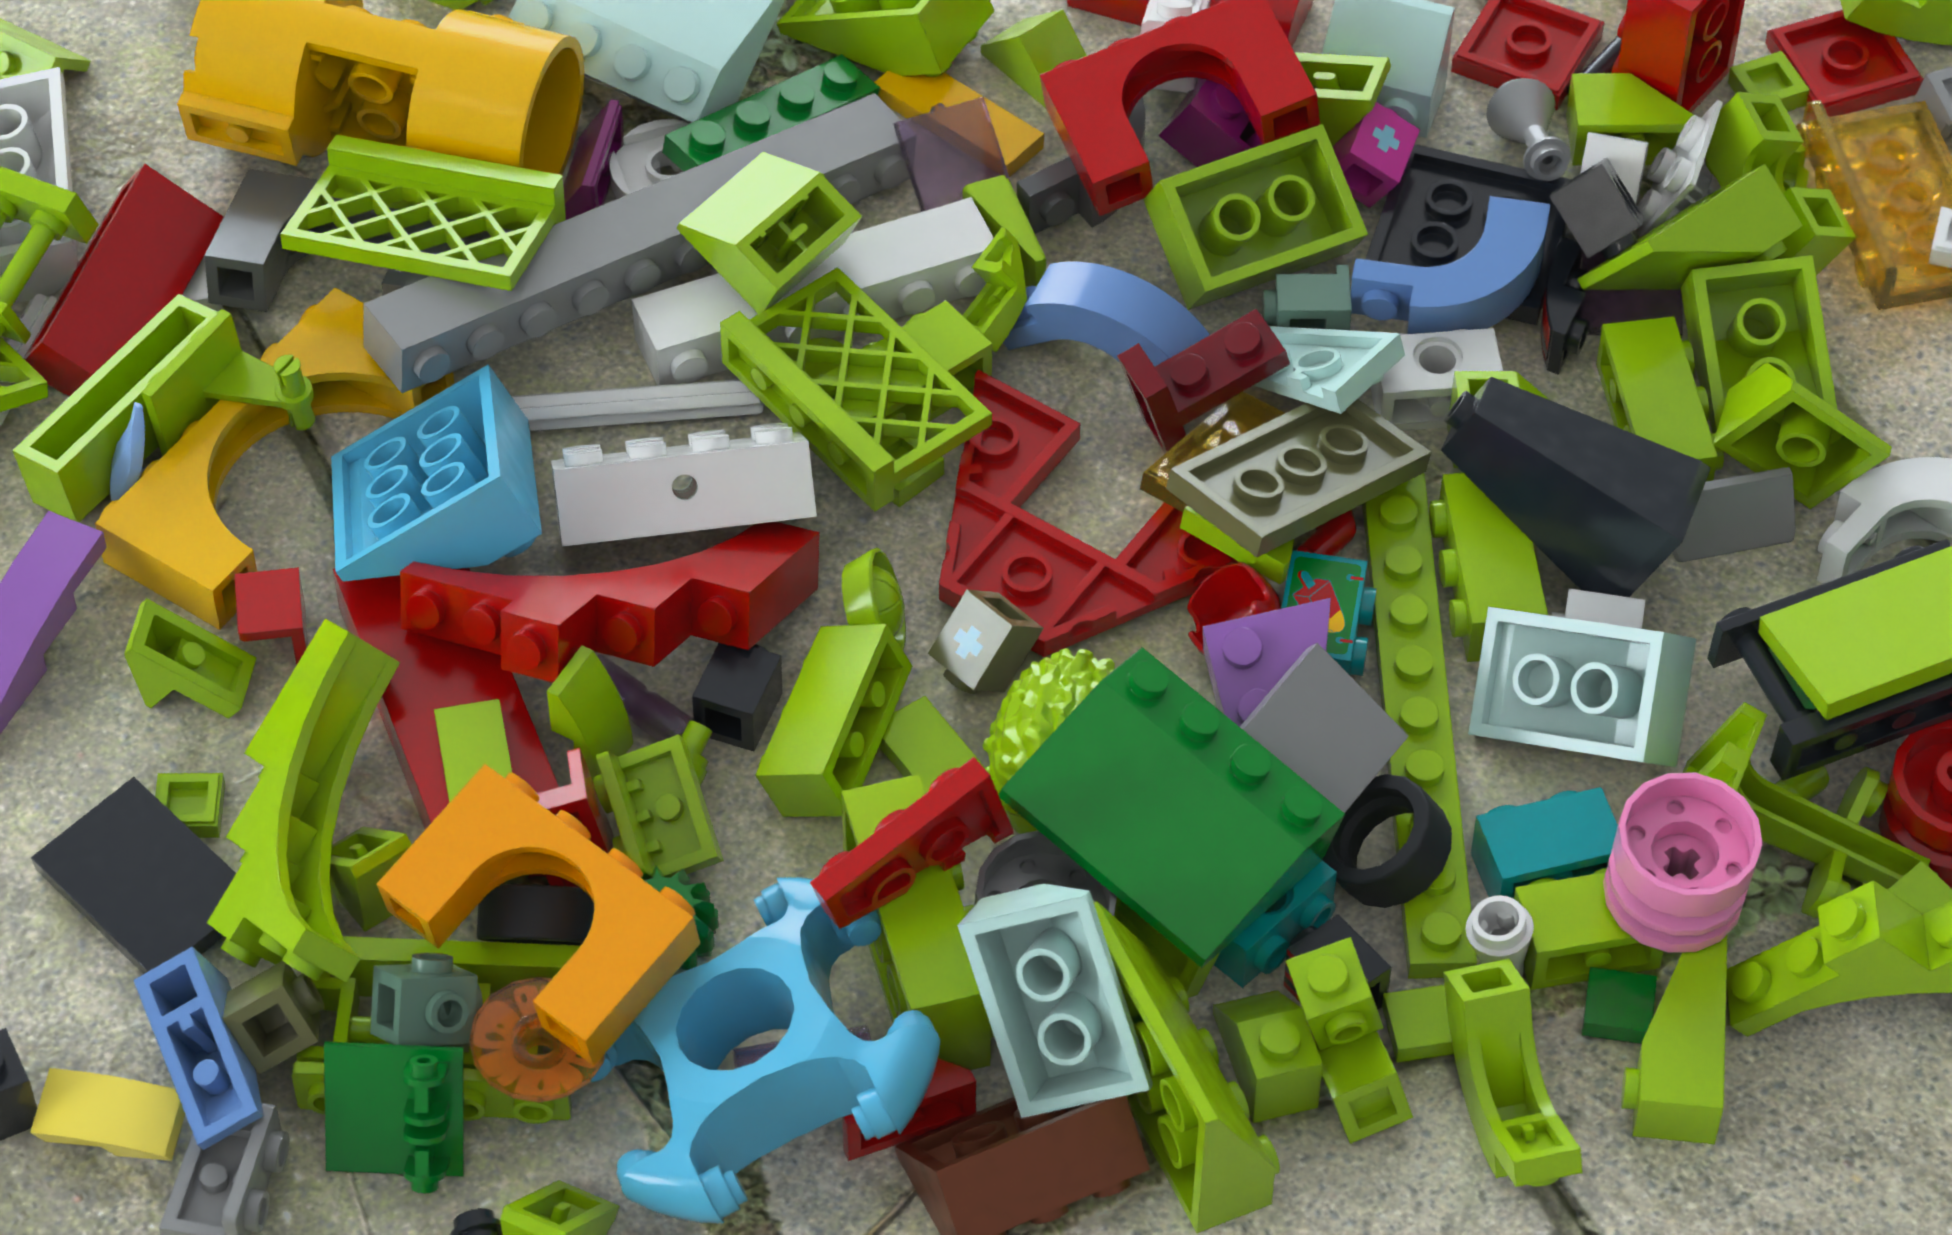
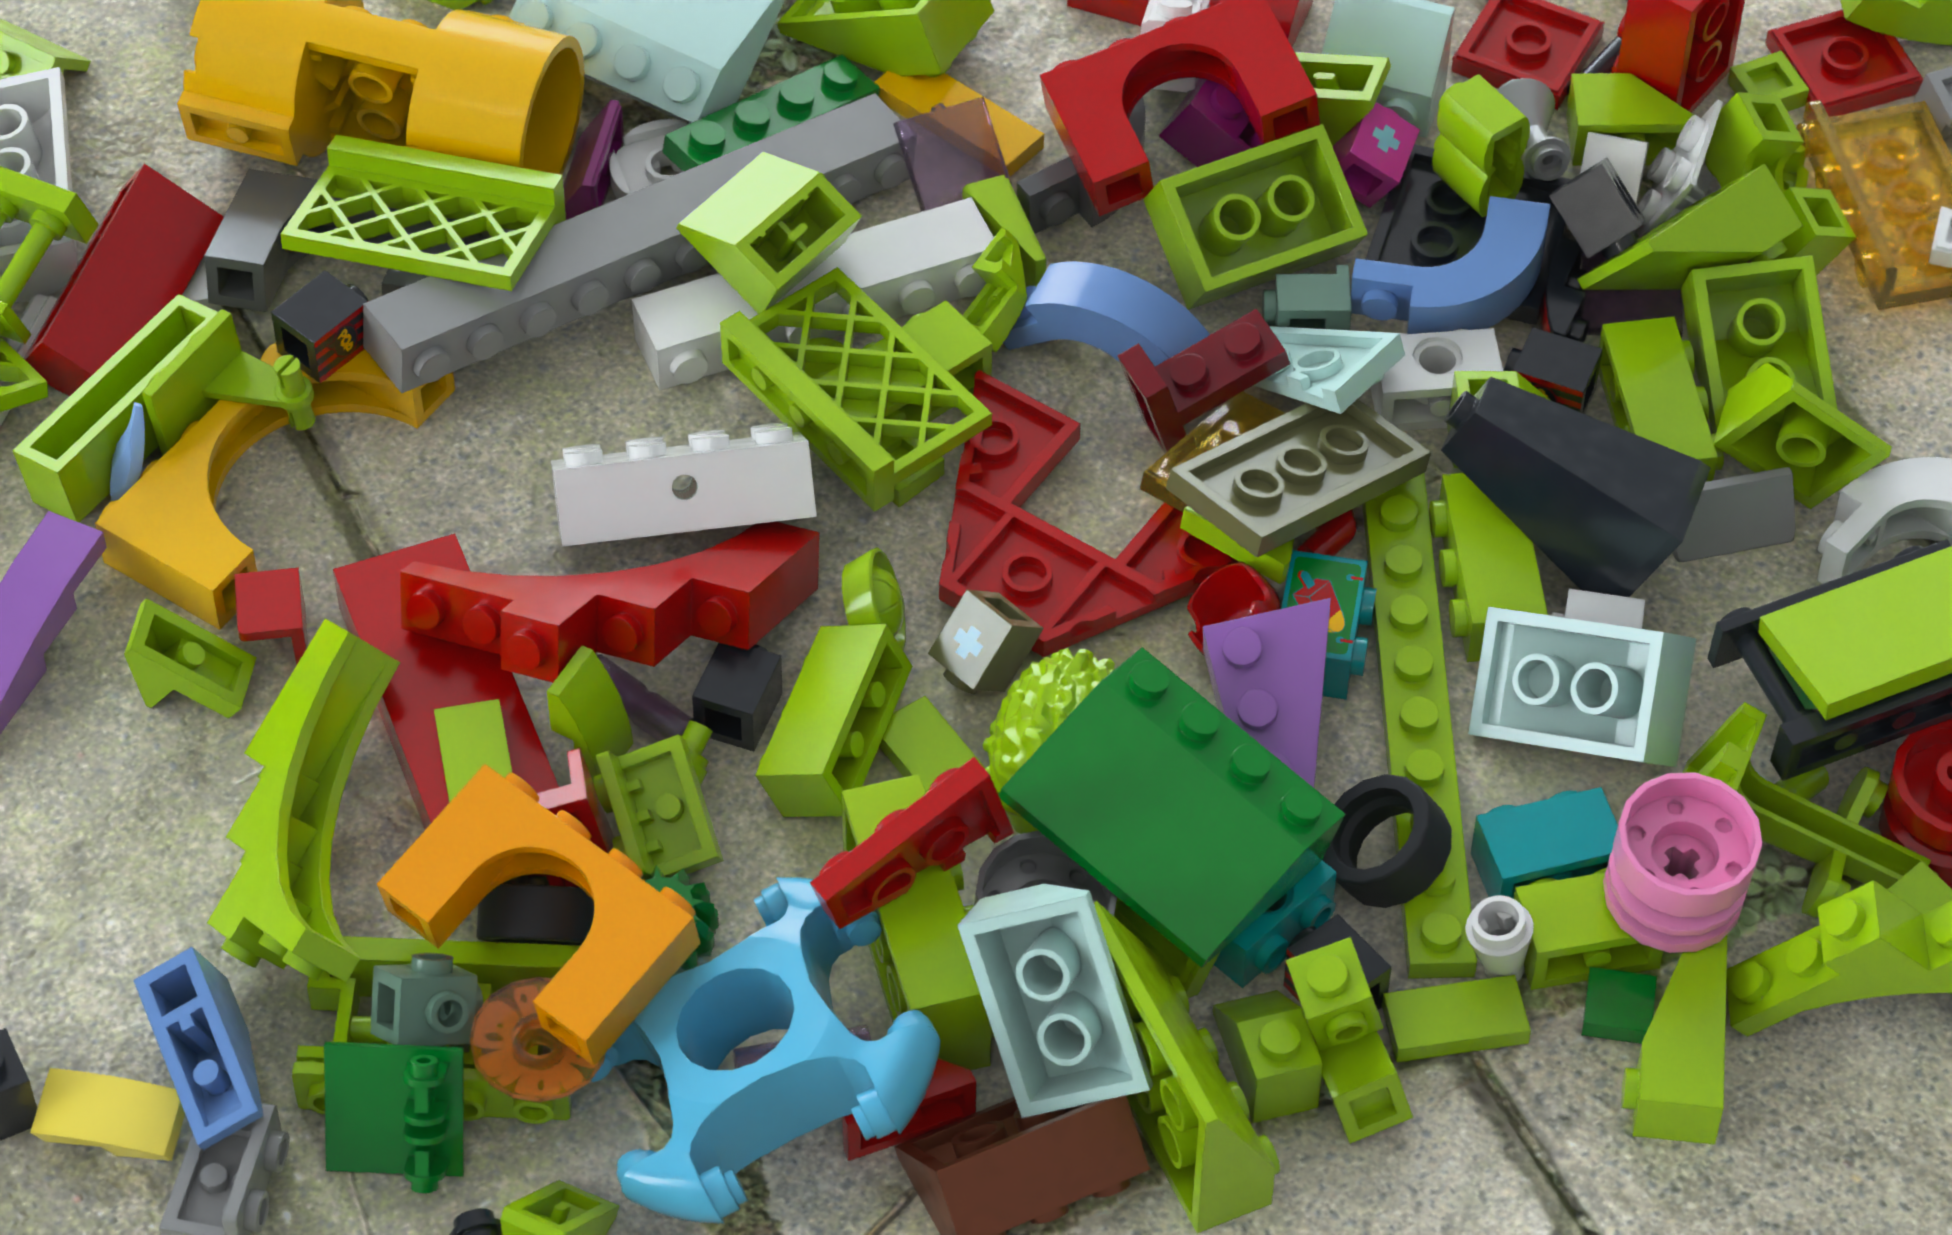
(138, 876): black tile -> none
(194, 800): lime tile -> none
(274, 1015): olive brick -> none
(321, 325): none -> black brick
(358, 866): lime slope -> none
(438, 485): medium azure slope -> none
(638, 405): white axle -> none
(1034, 48): lime slope -> none
(1325, 728): light grey tile -> none
(1480, 143): none -> lime brick
(1503, 1078): lime arch -> none
(1558, 368): none -> black brick

